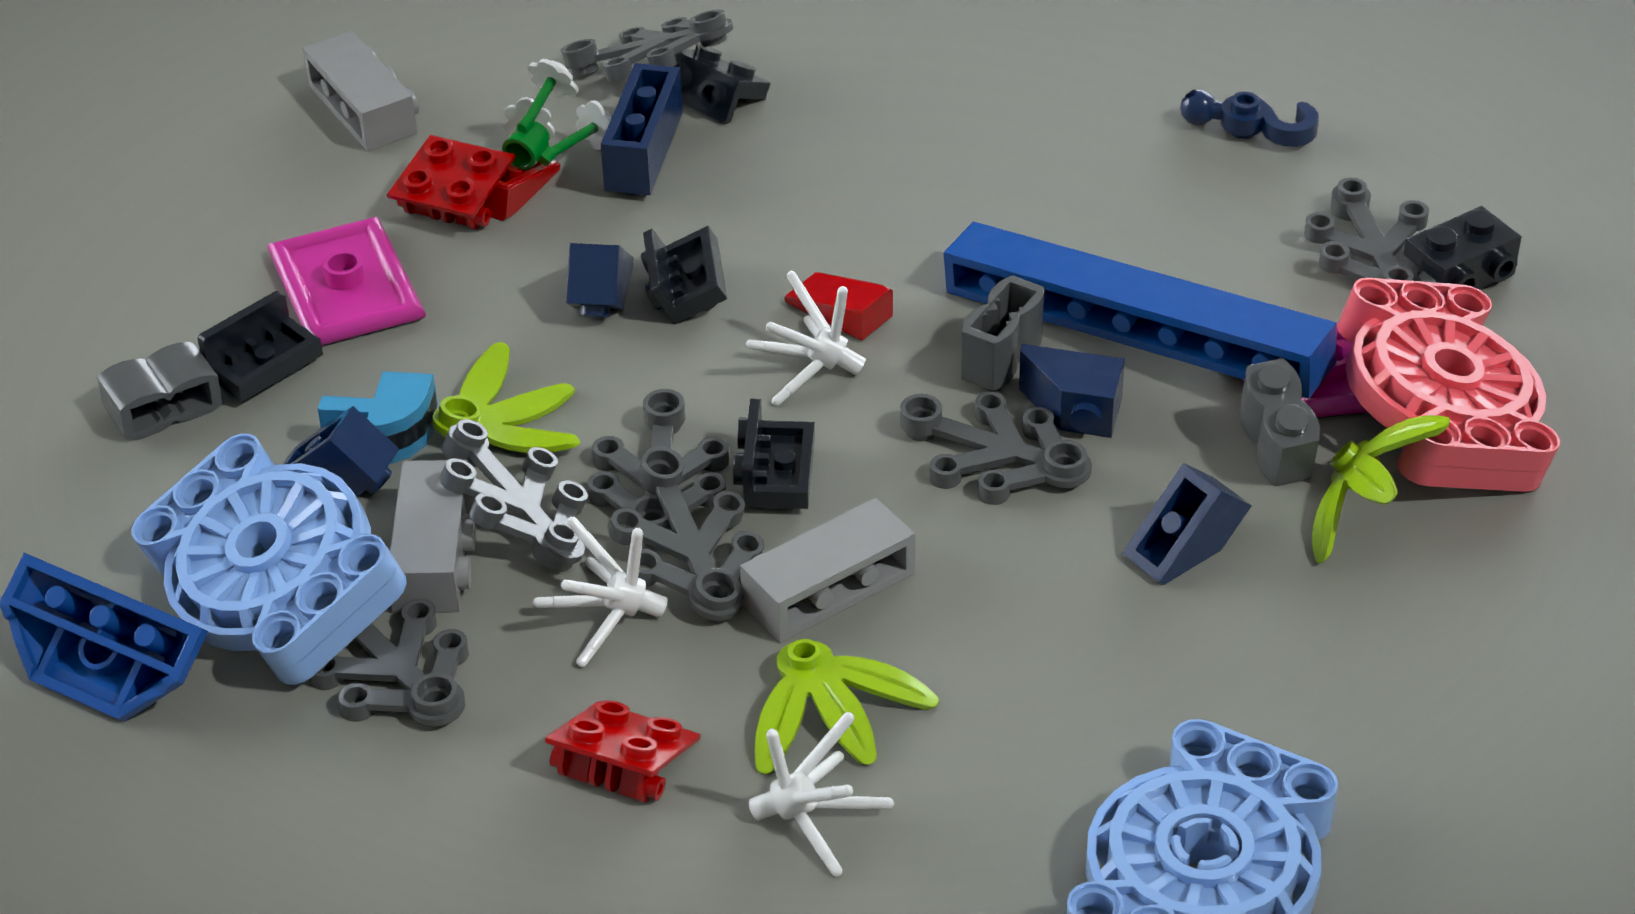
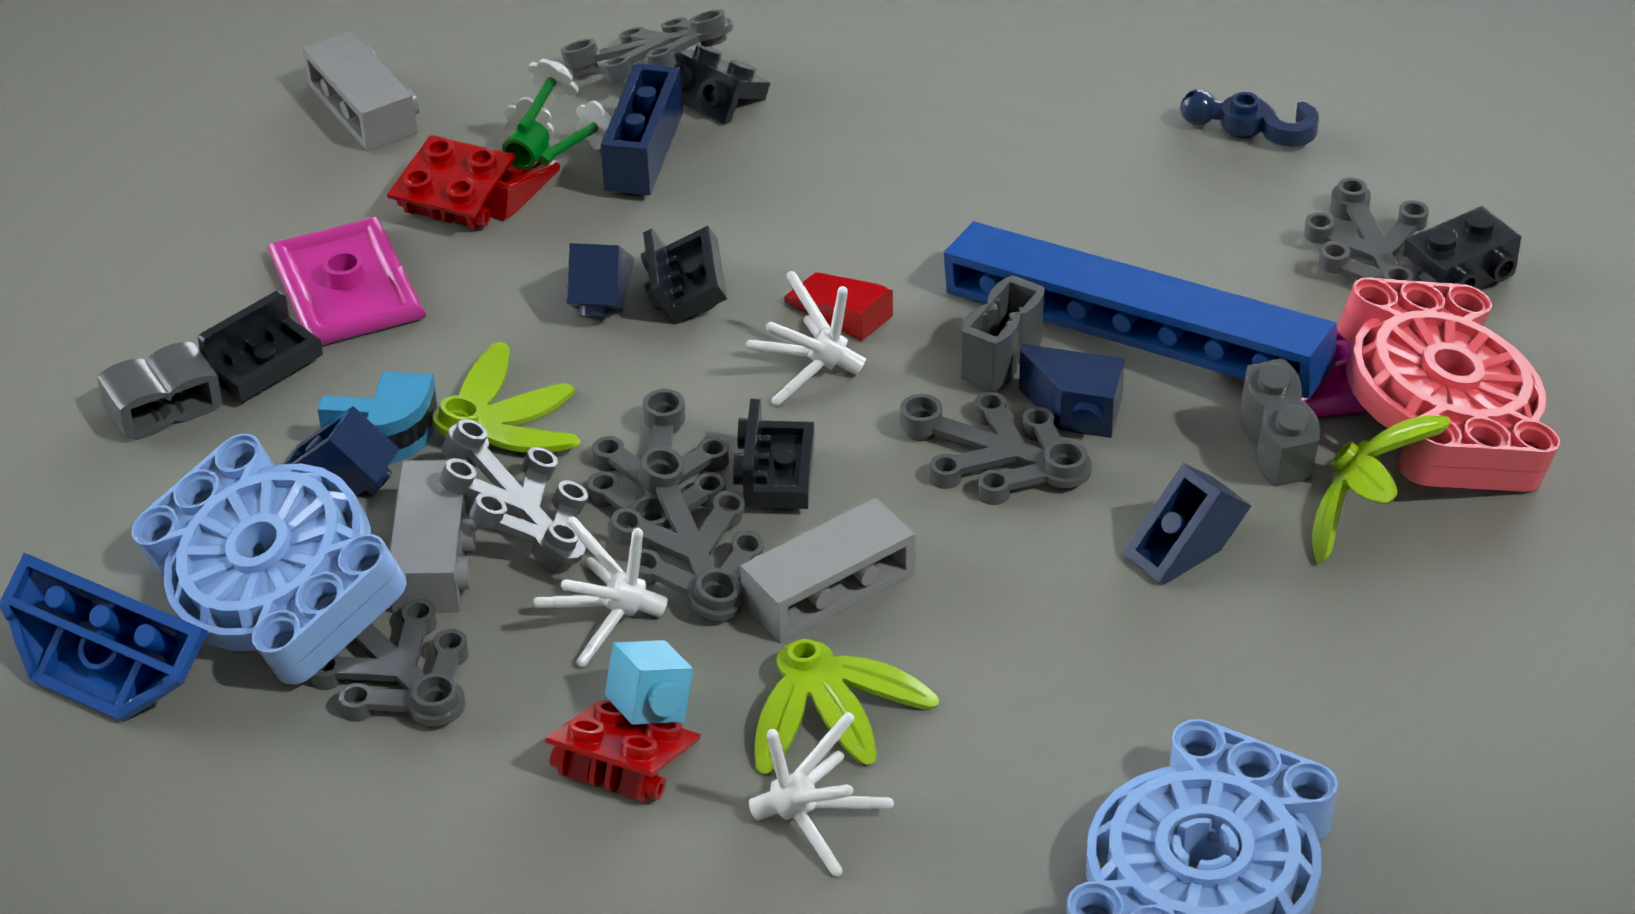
(648, 682): none -> medium azure brick

